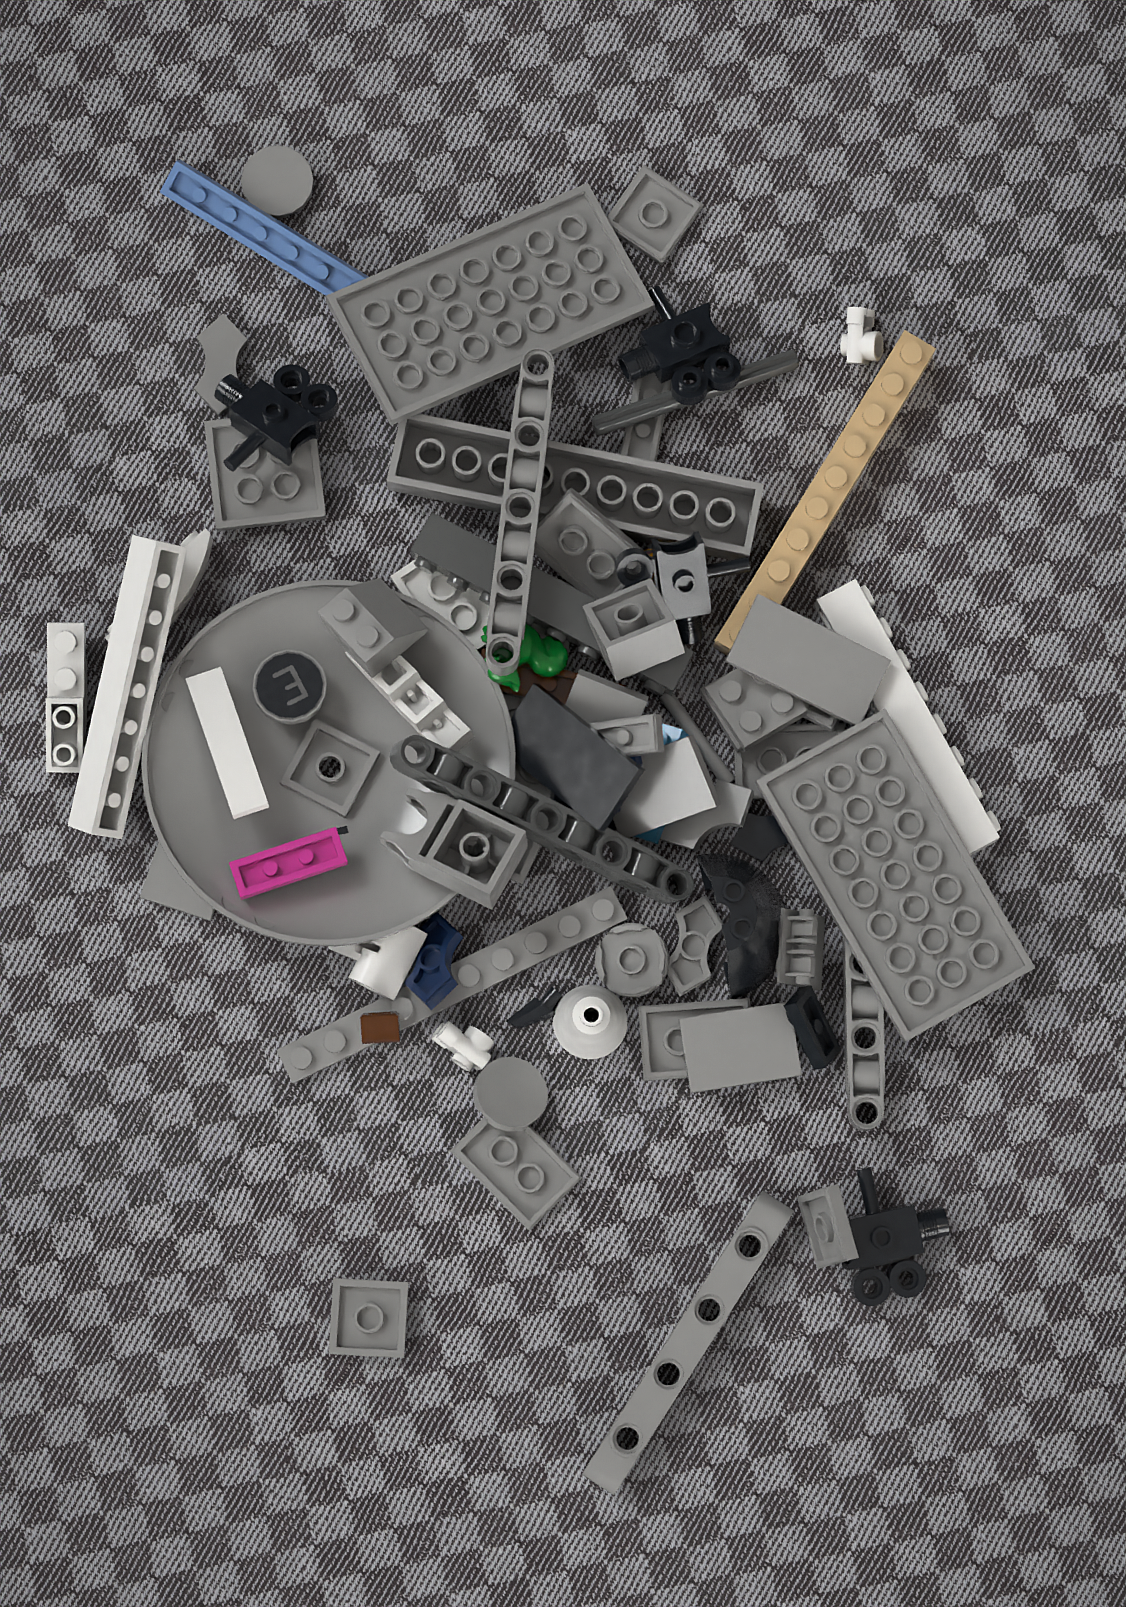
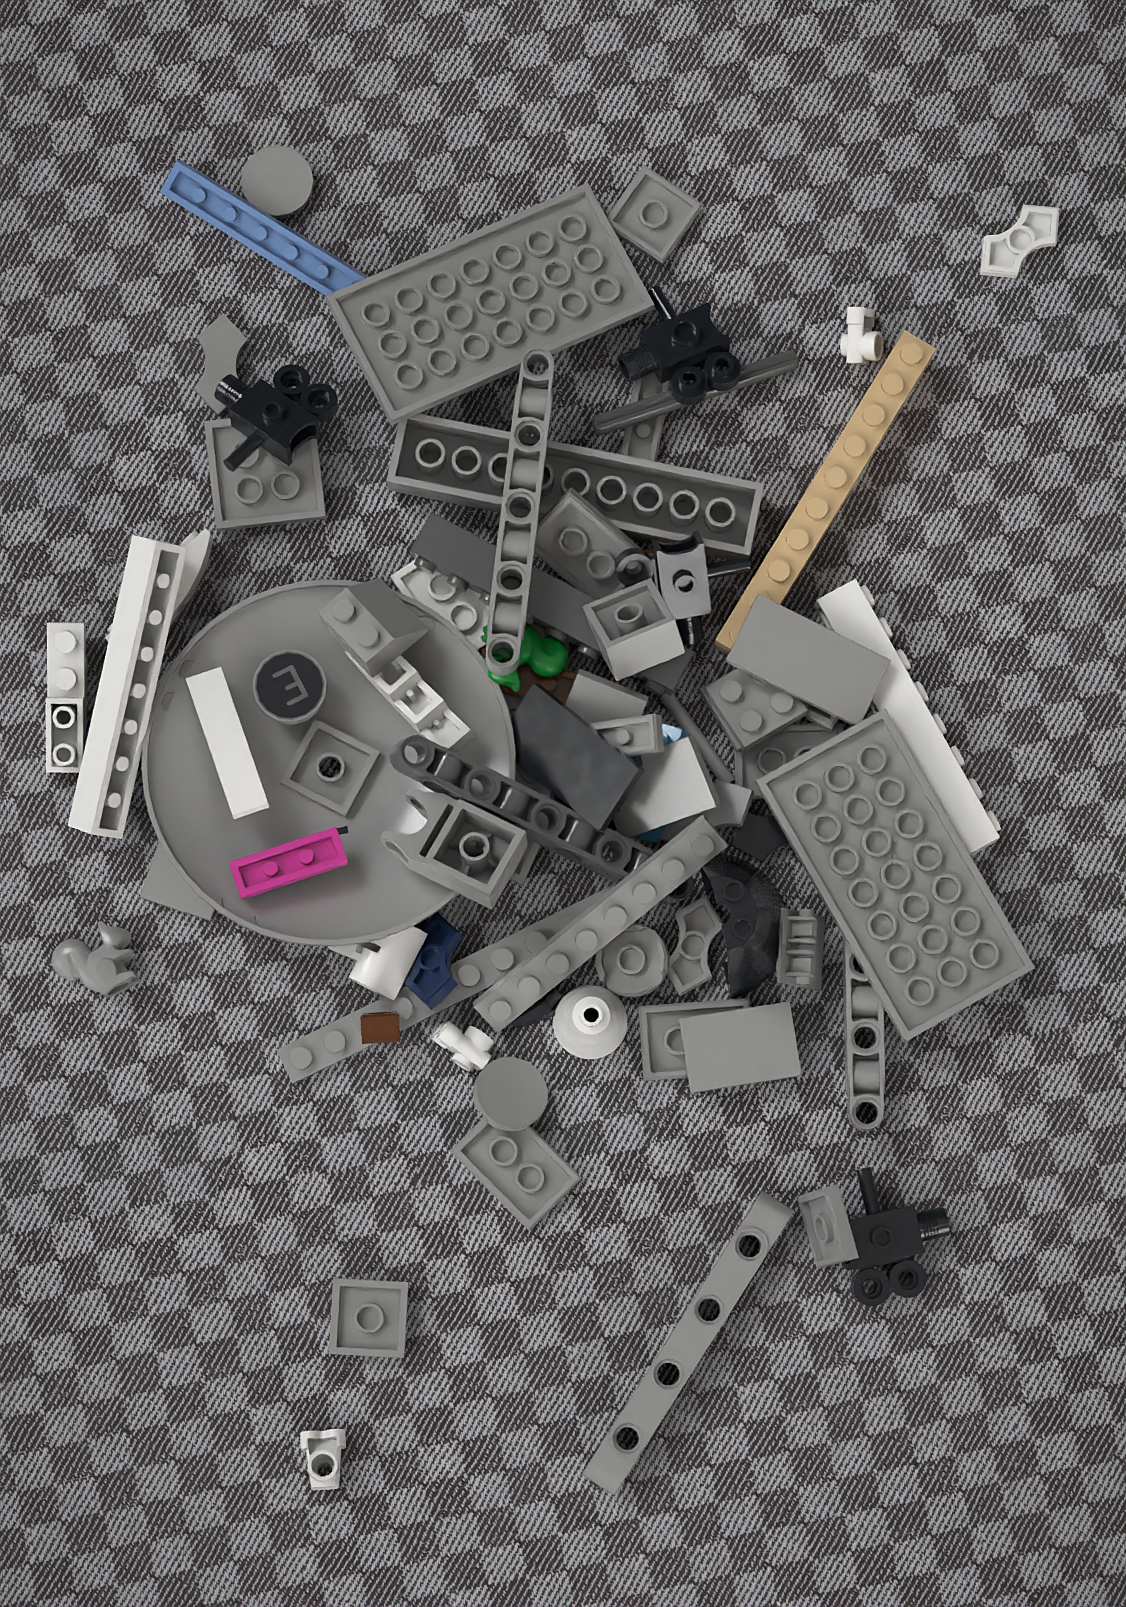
(98, 969): none -> light grey animal
(323, 1449): none -> white plate
(600, 923): none -> light grey plate
(812, 1027): black plate -> none
(1006, 251): none -> white tile

